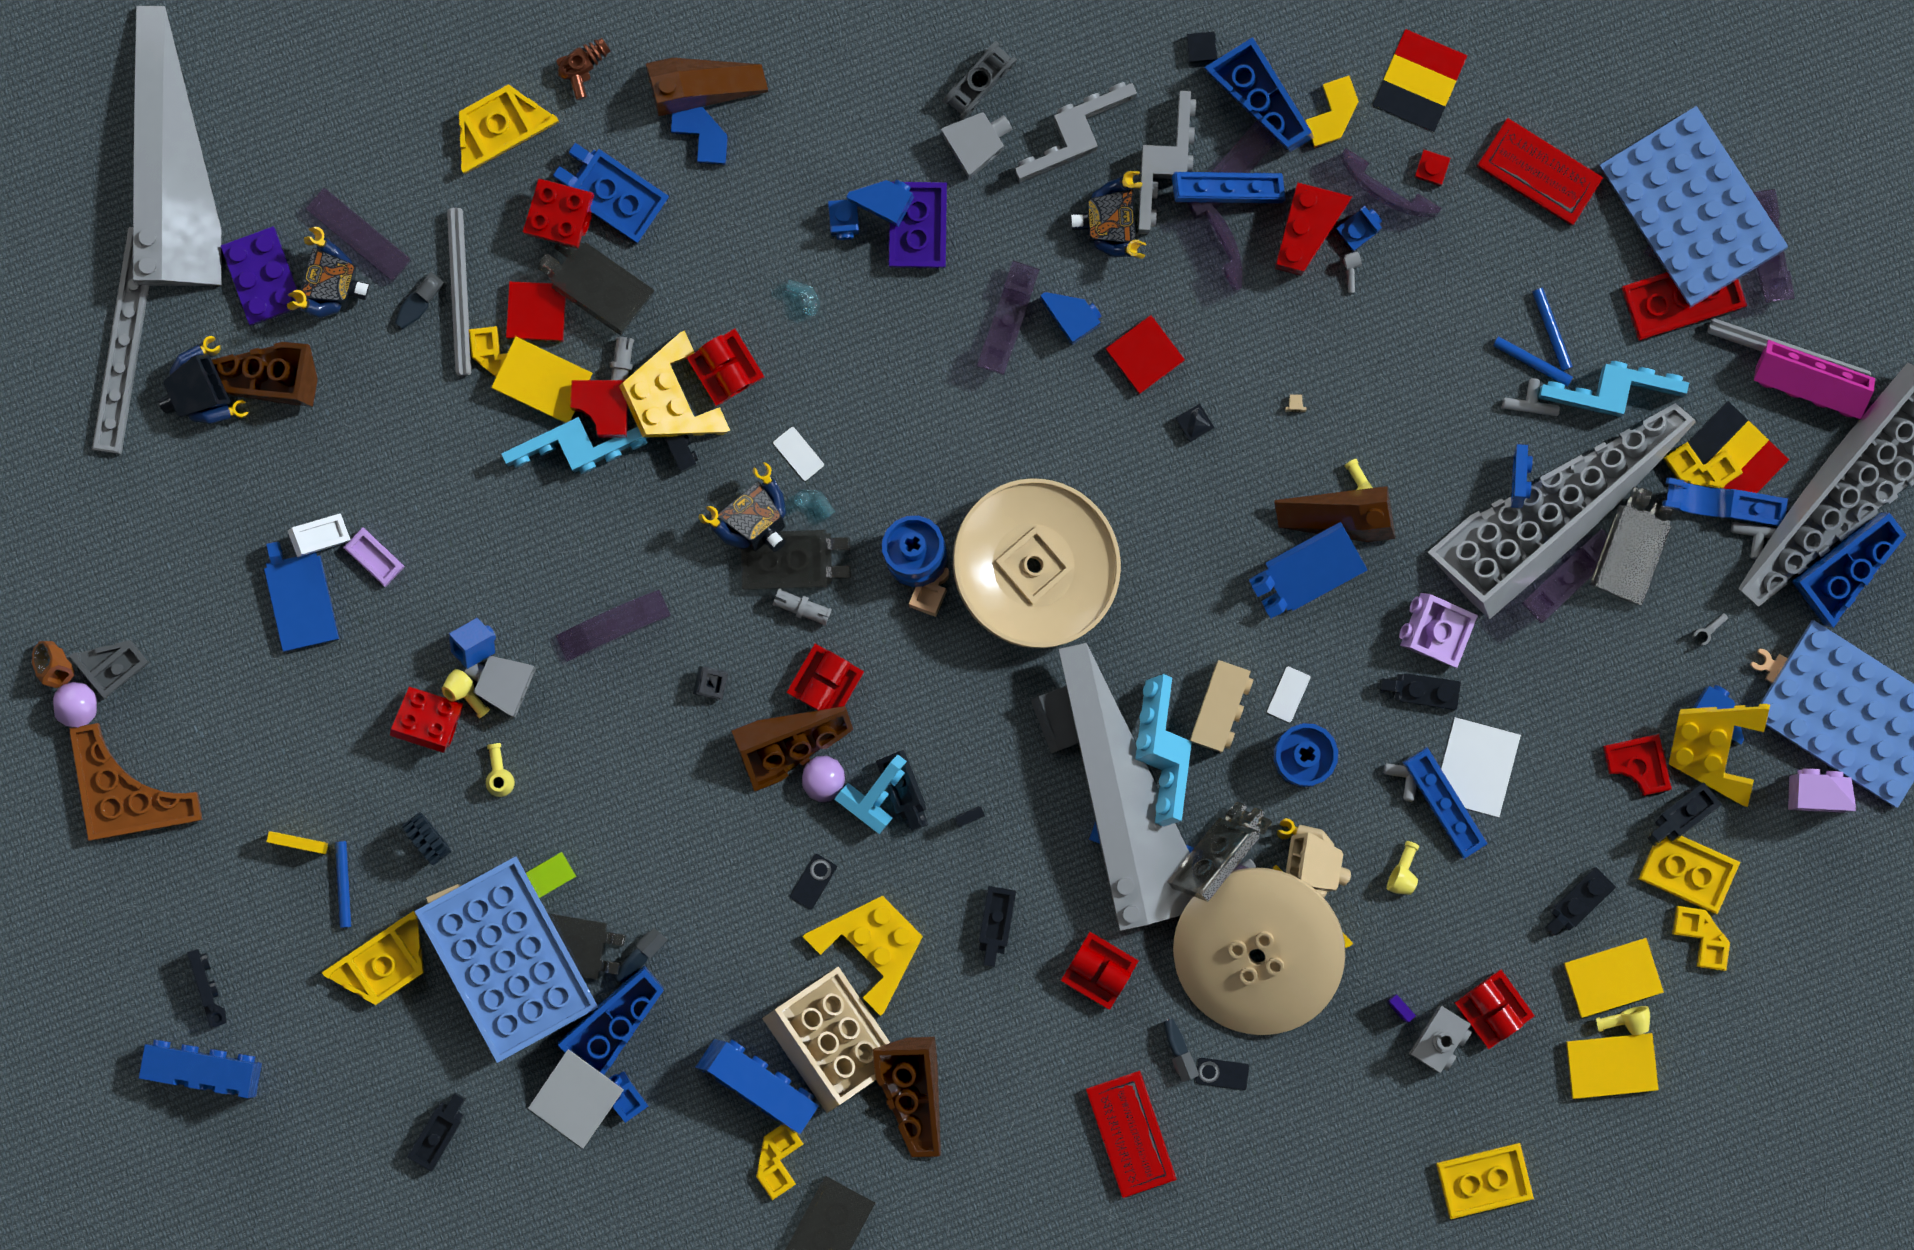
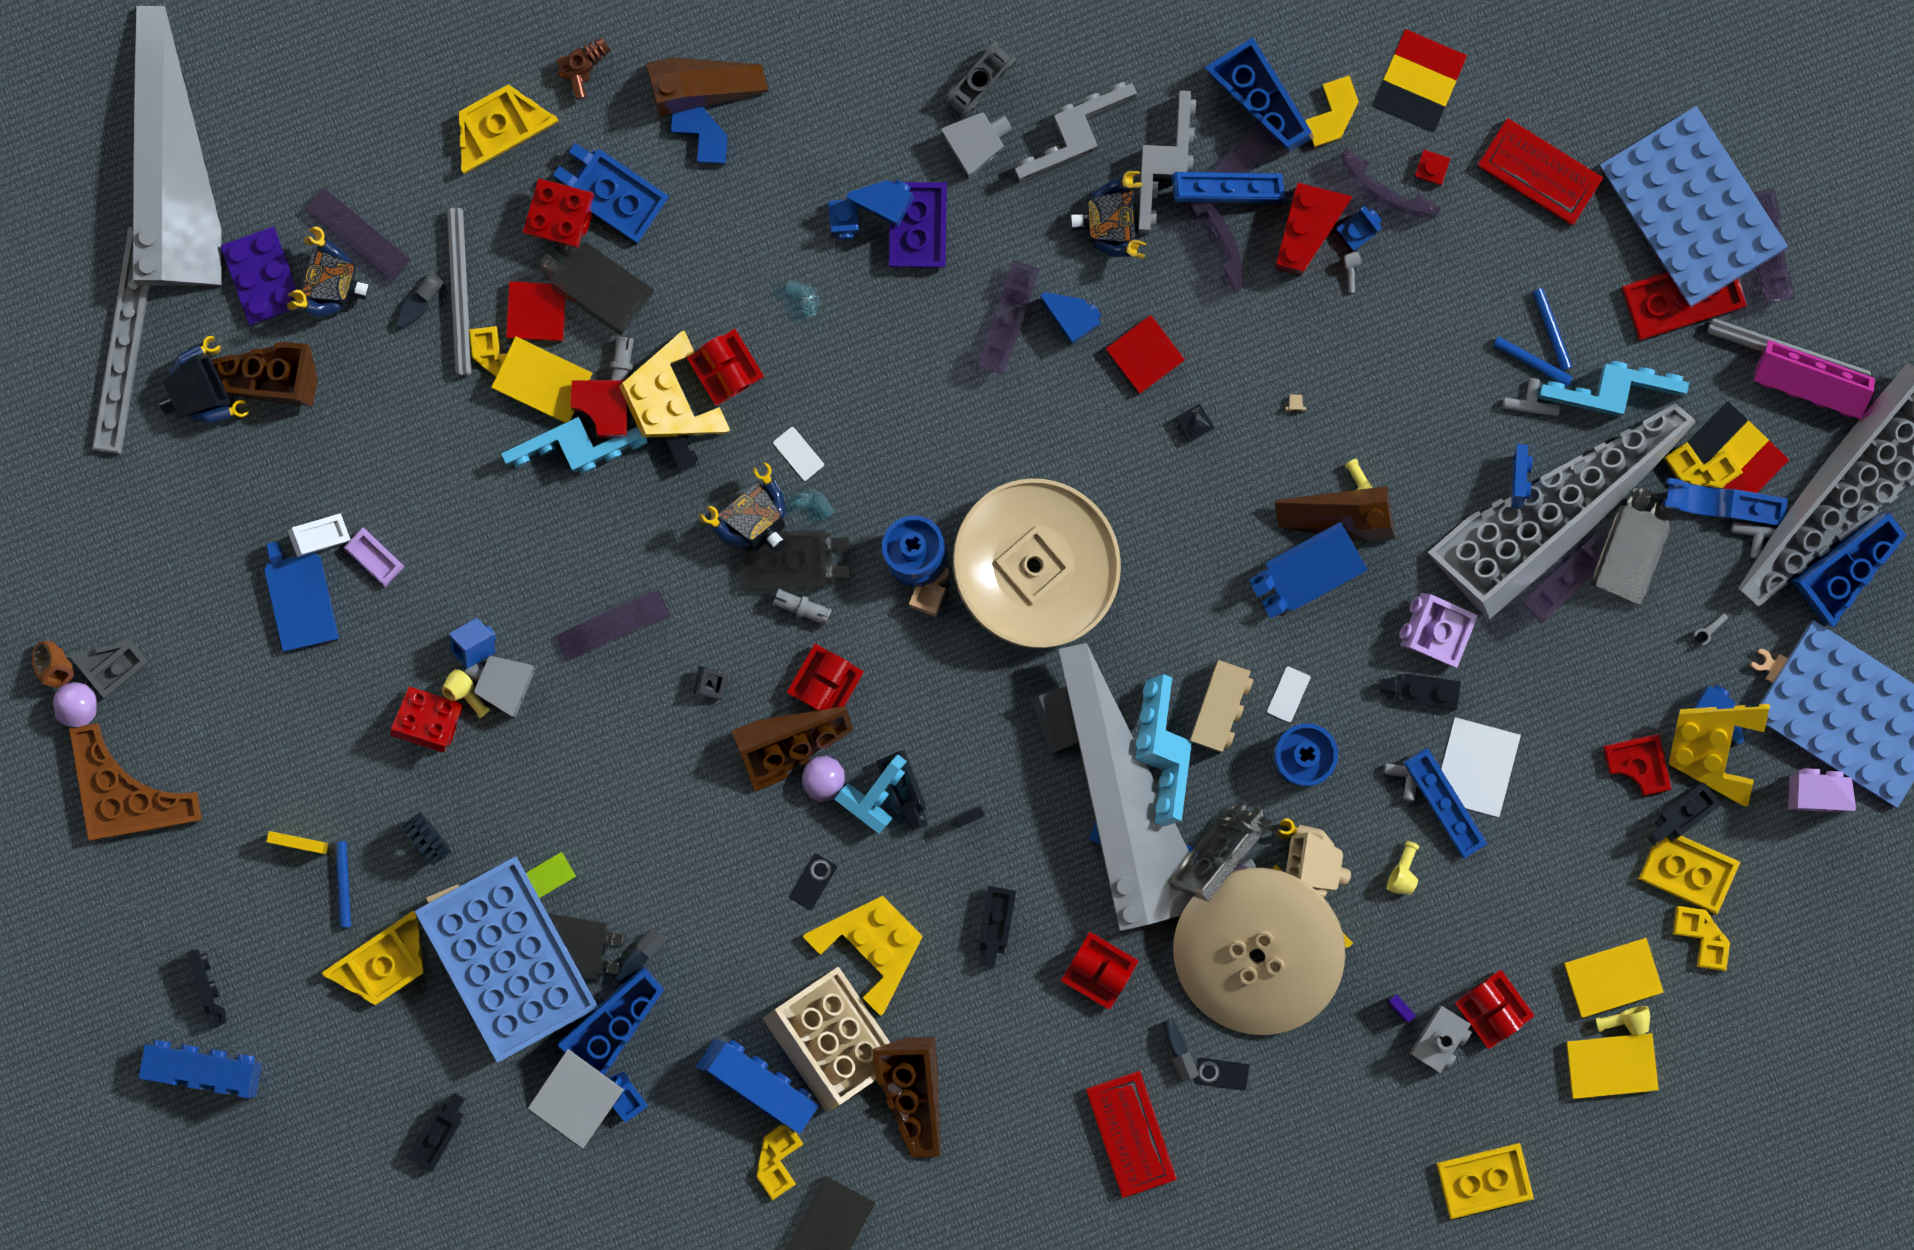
(498, 771): light yellow bar -> none
(1201, 47): black tile -> none
(1580, 901): black hinge -> none

